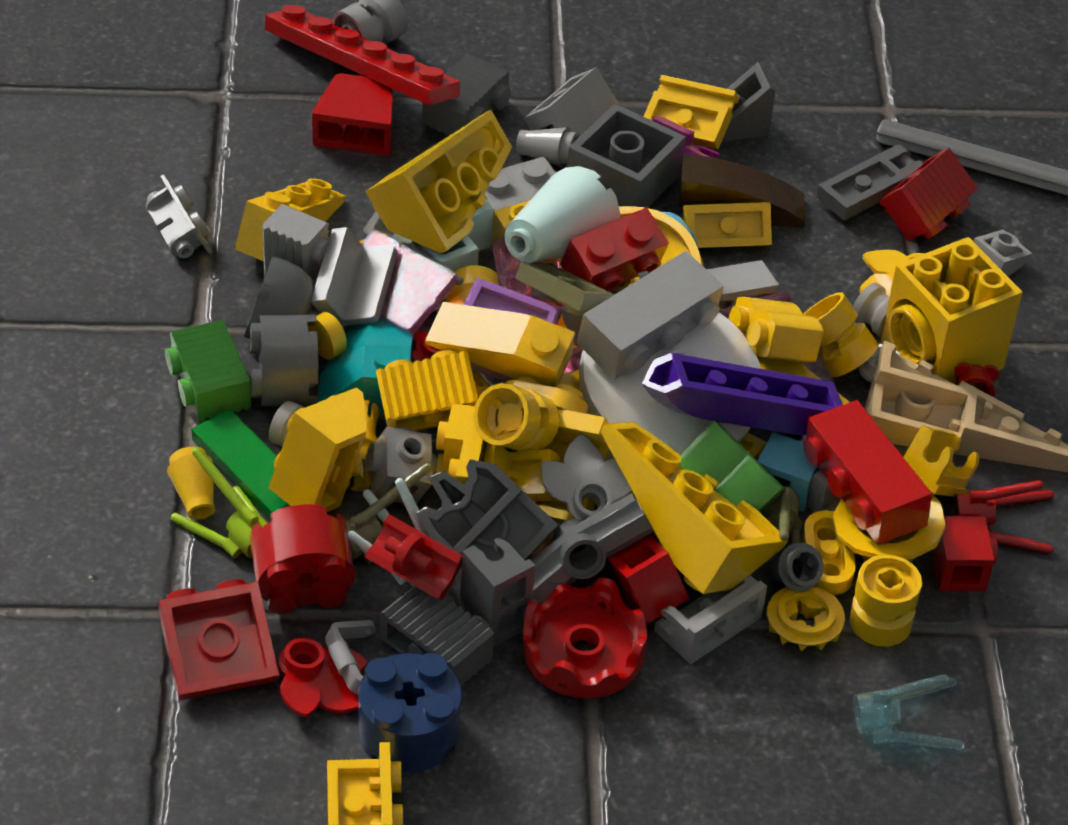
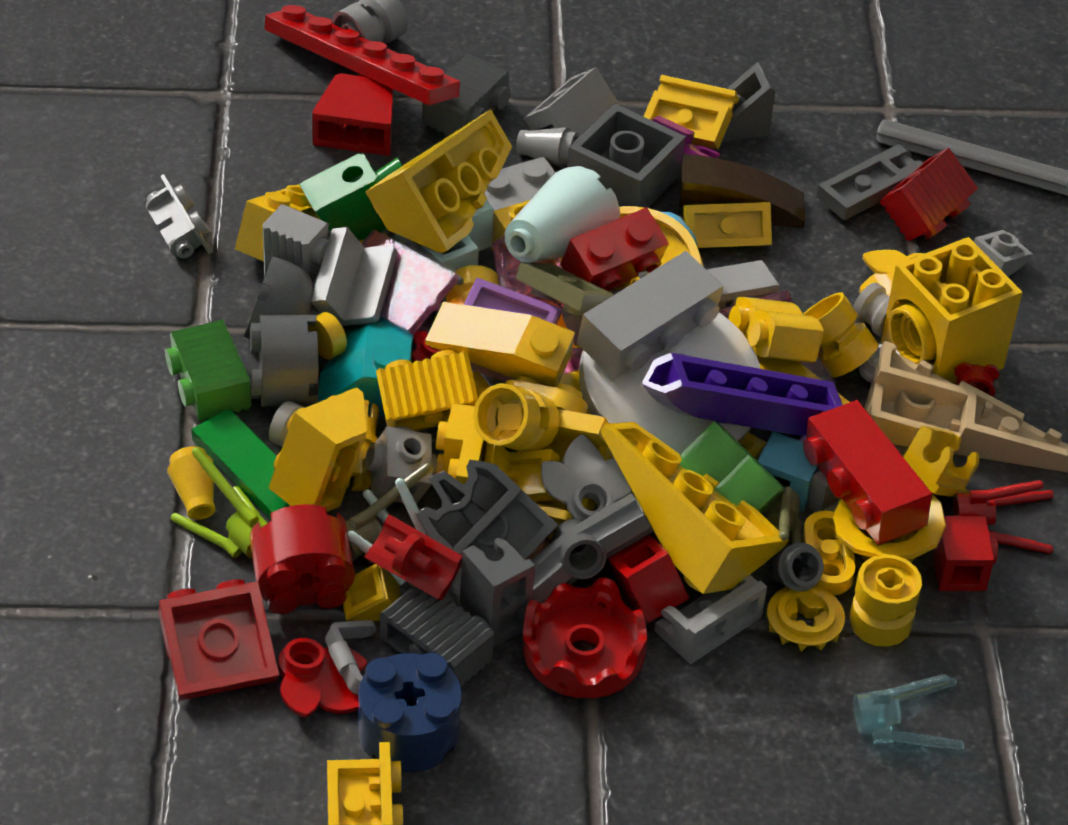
(341, 198): none -> green torso
(370, 594): none -> yellow slope

